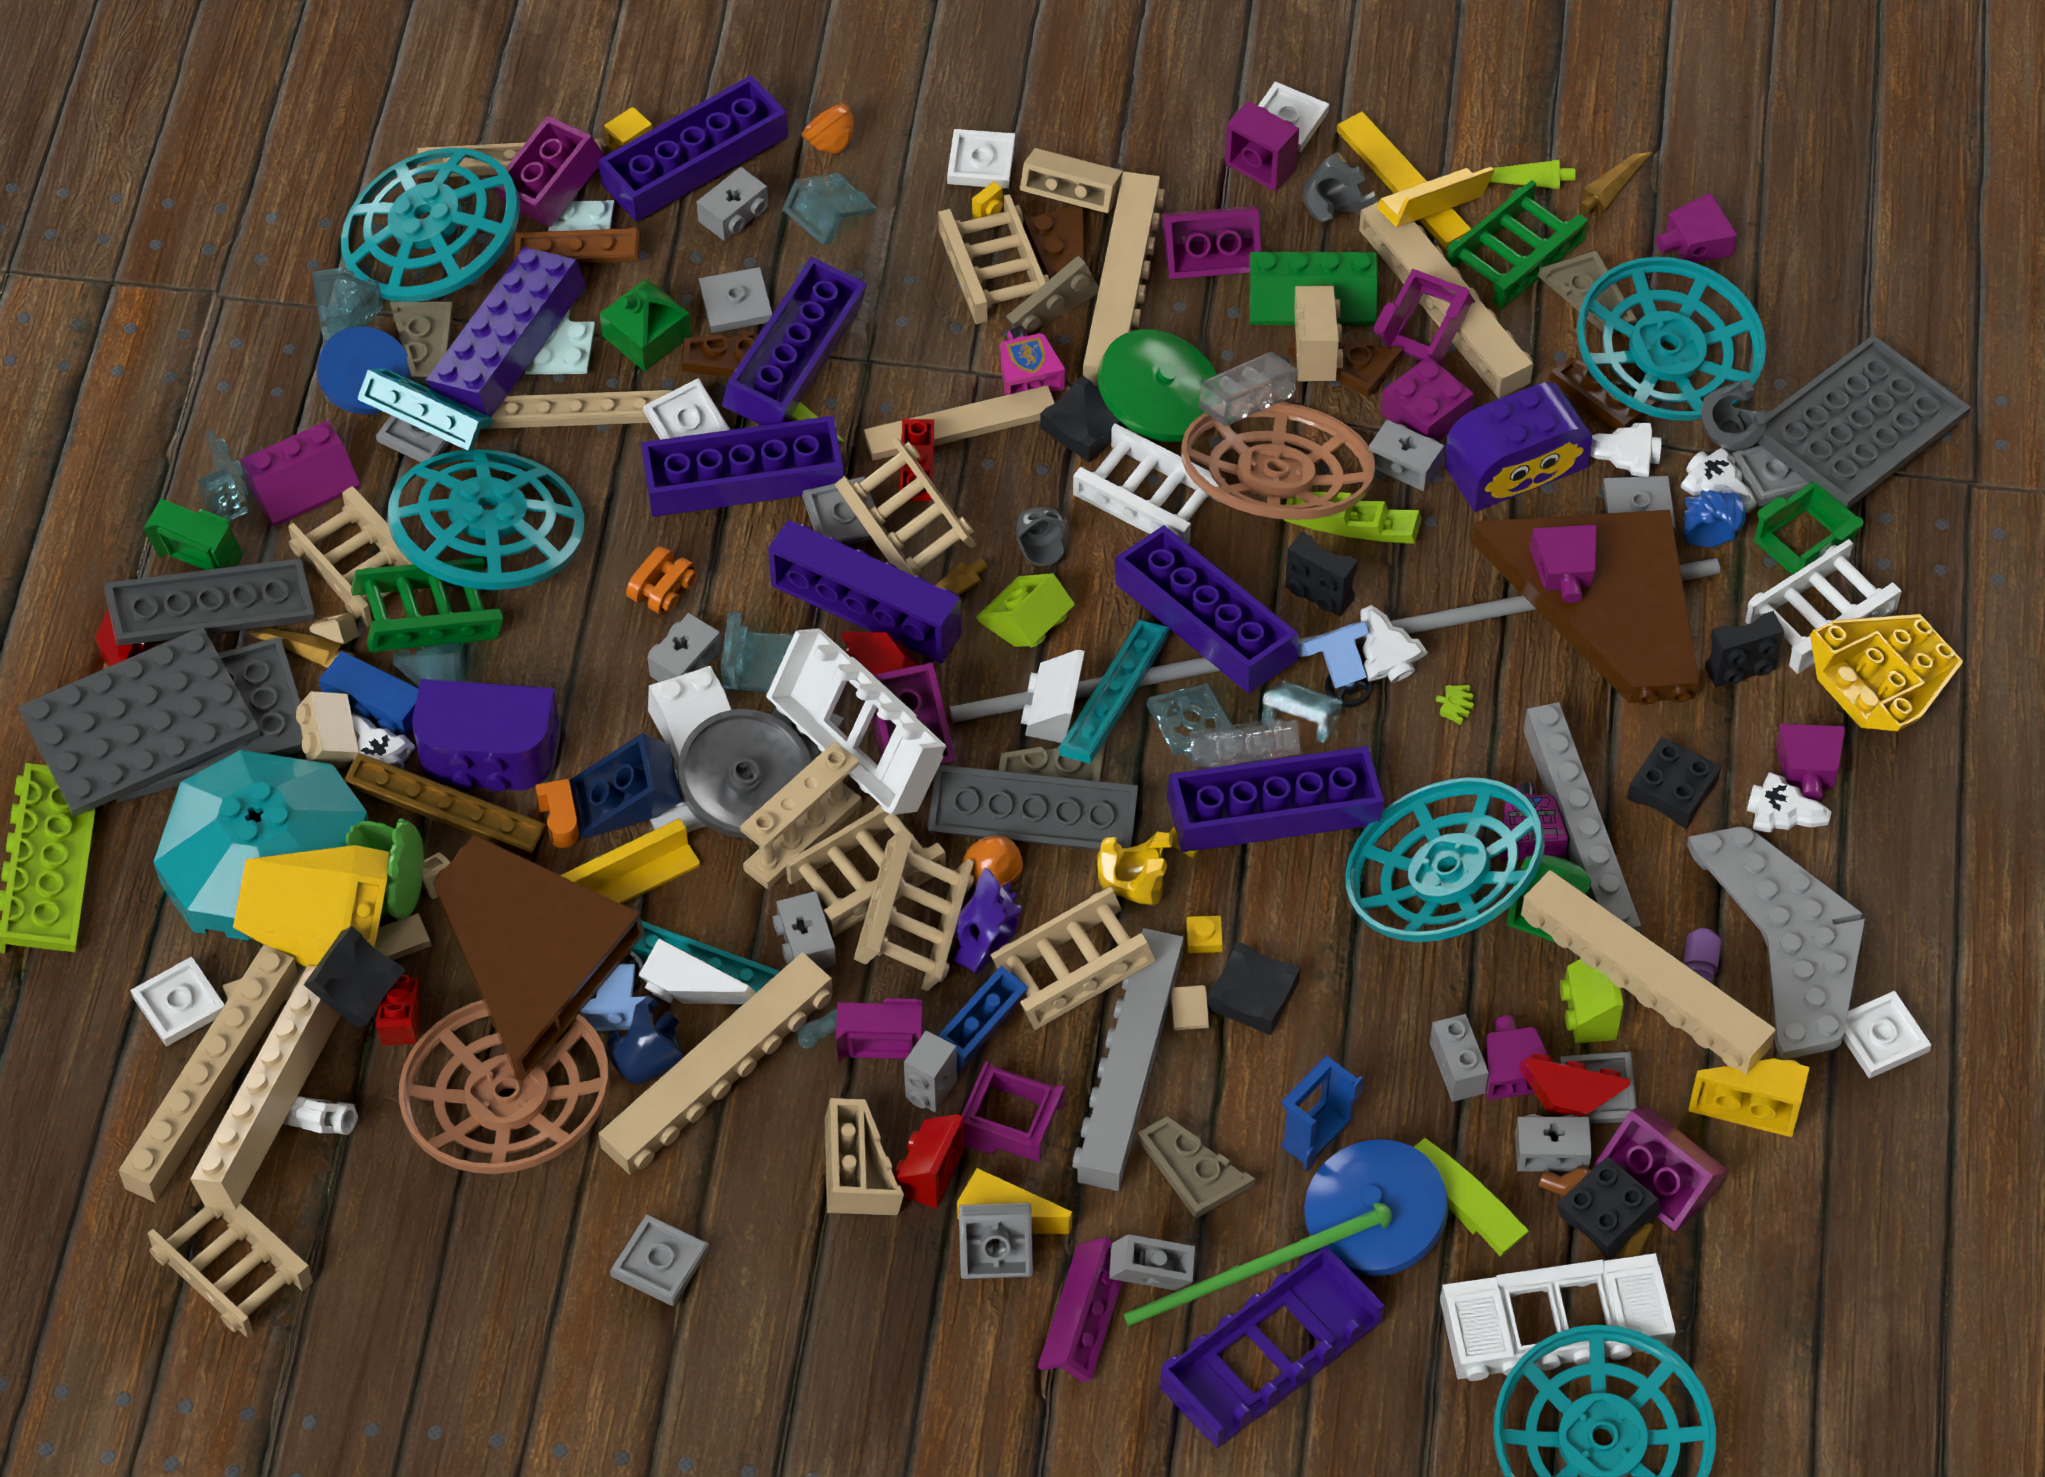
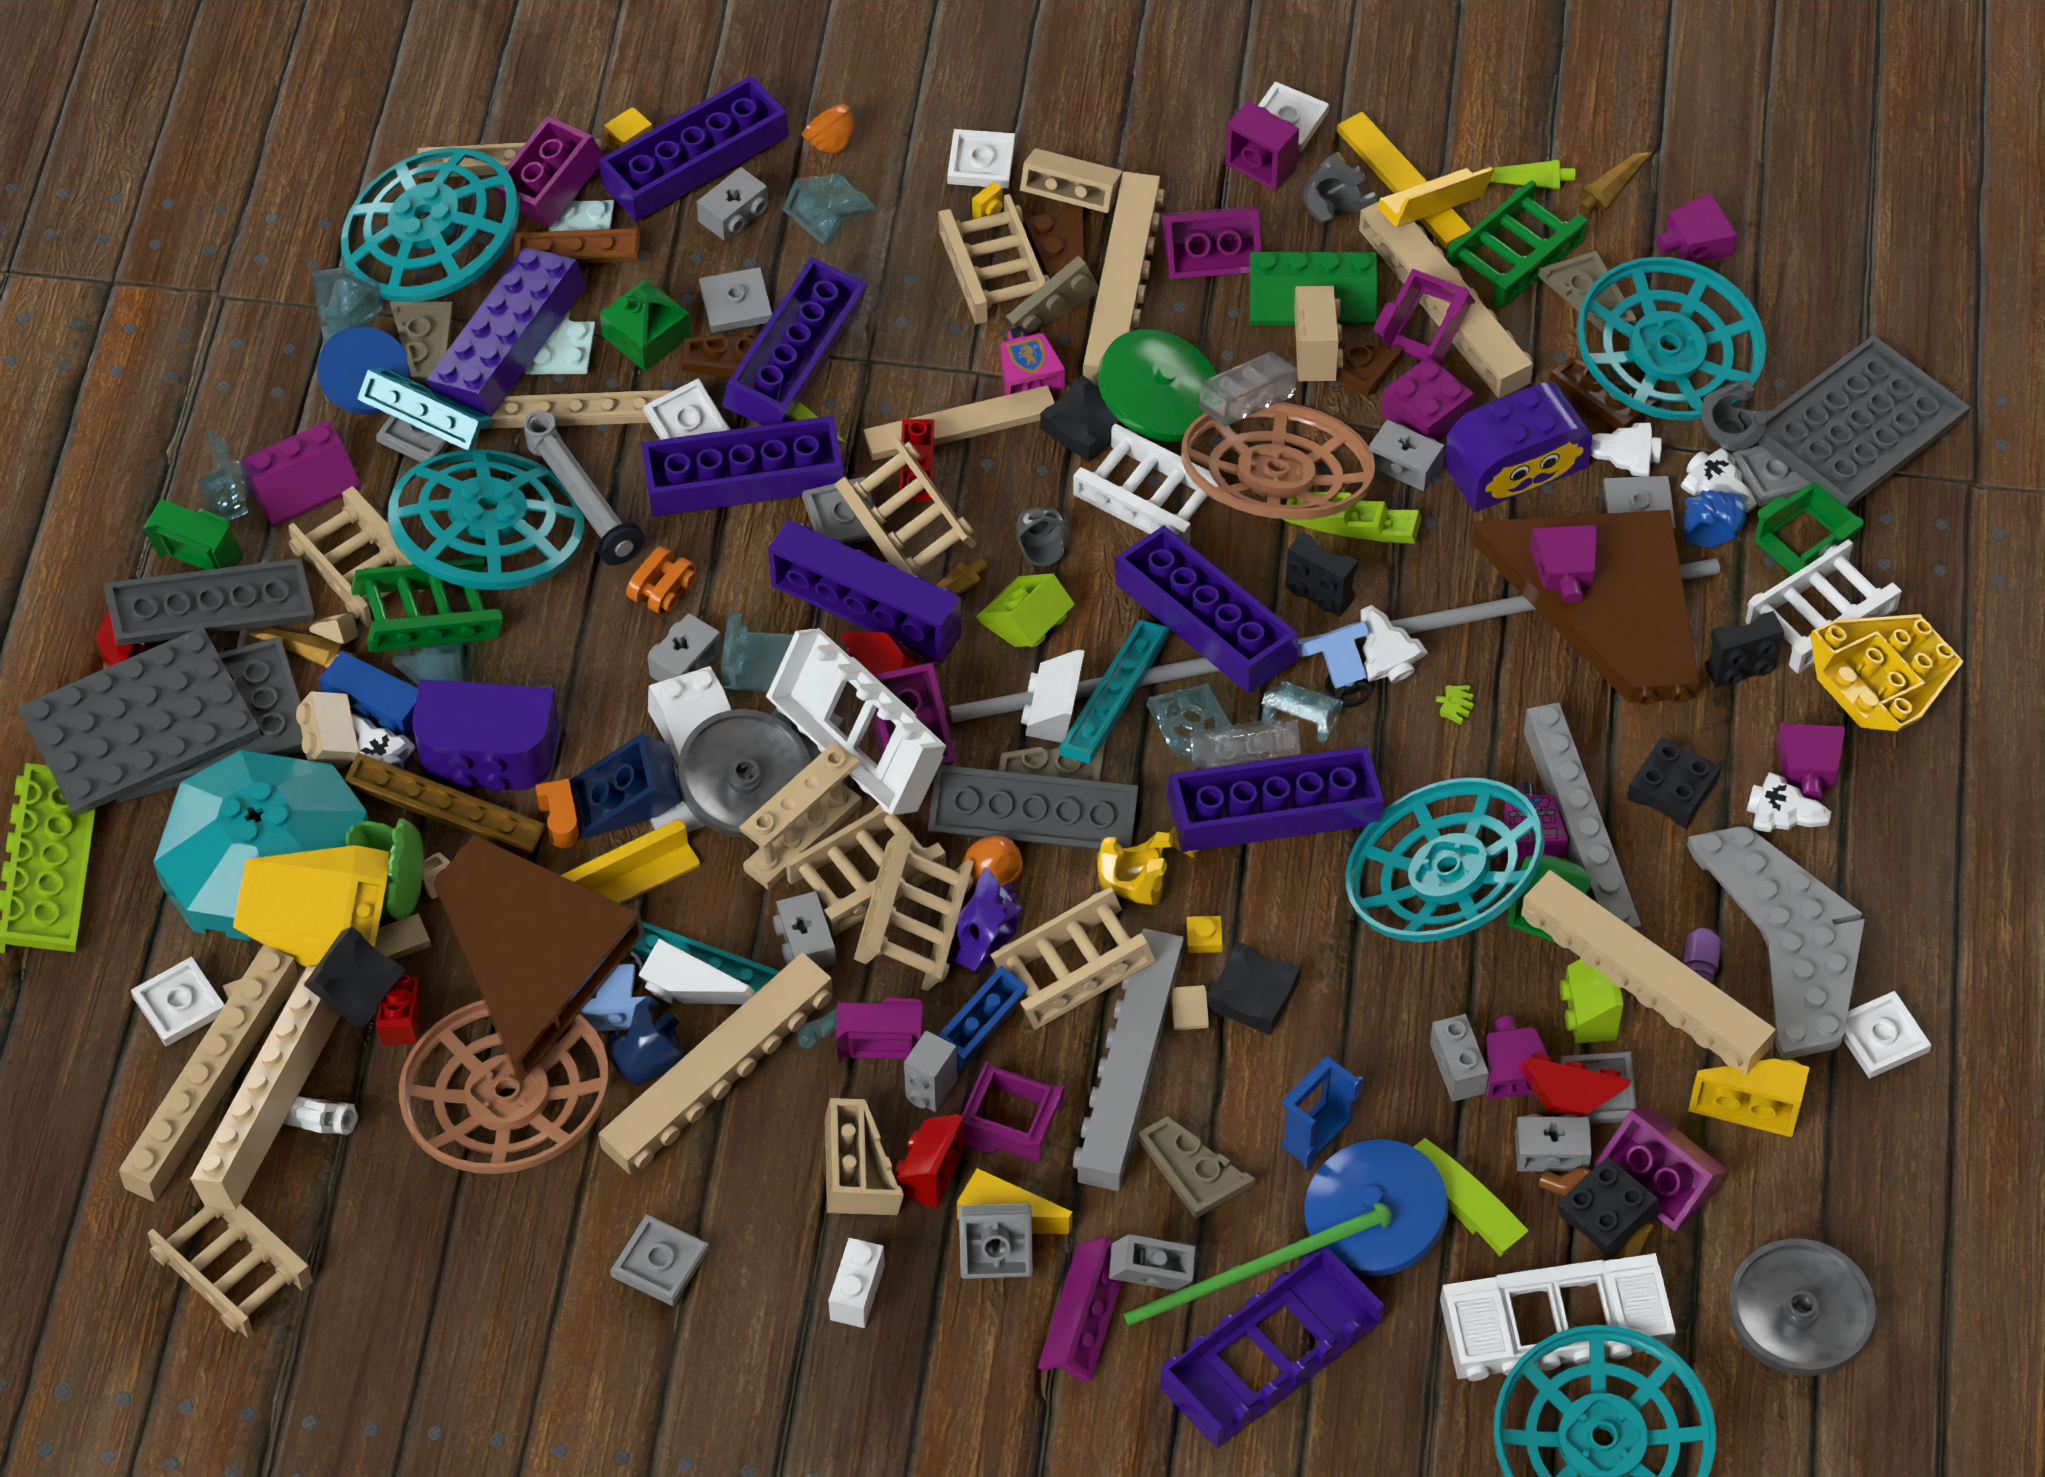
(618, 540): none -> light grey piece
(856, 1282): none -> white brick
(1801, 1307): none -> flat silver dish

